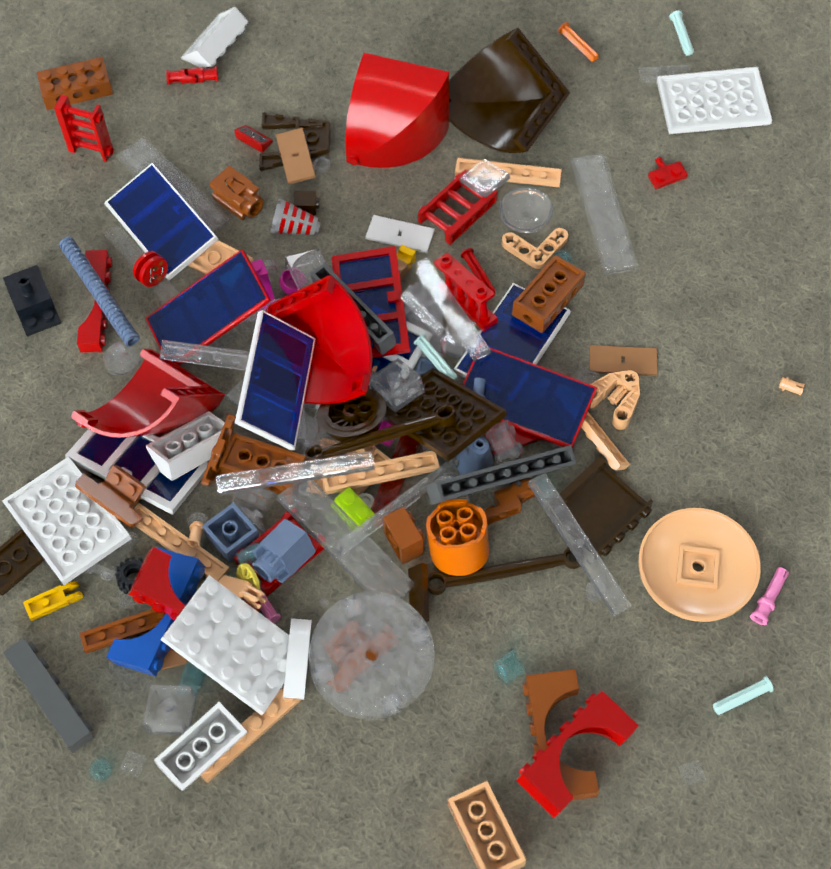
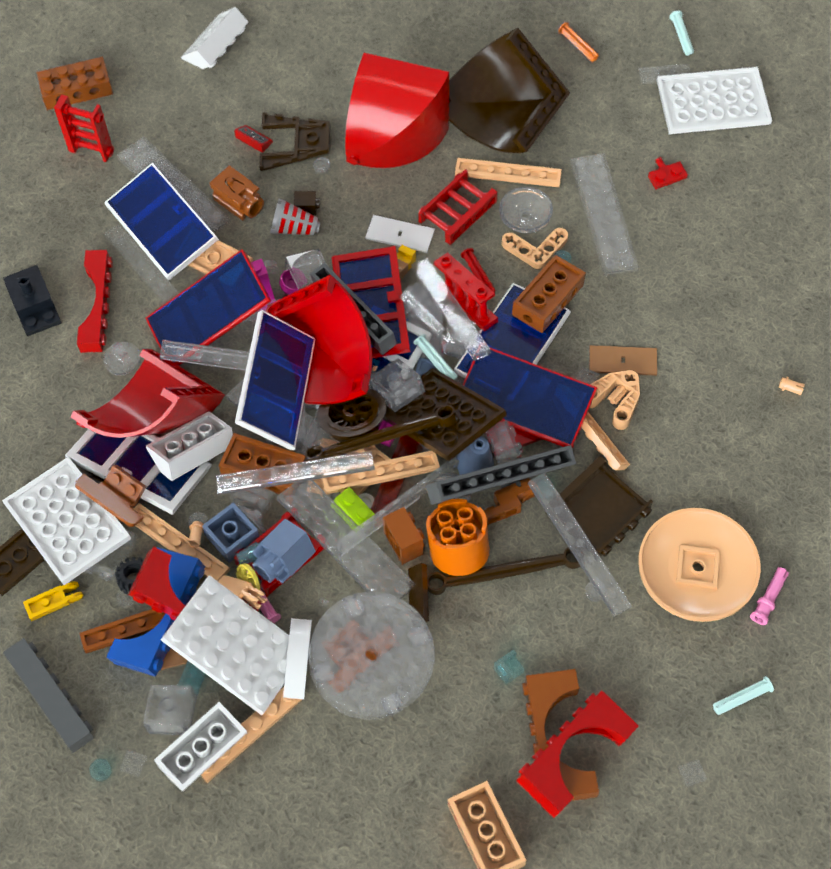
(99, 291): sand blue piece -> none
(150, 269): red head -> none
(189, 75): red piece -> none
(218, 451): dark orange wing -> none
(297, 167): medium nougat piece -> none
(479, 386): sand blue pin -> none
(485, 178): clear tile -> none

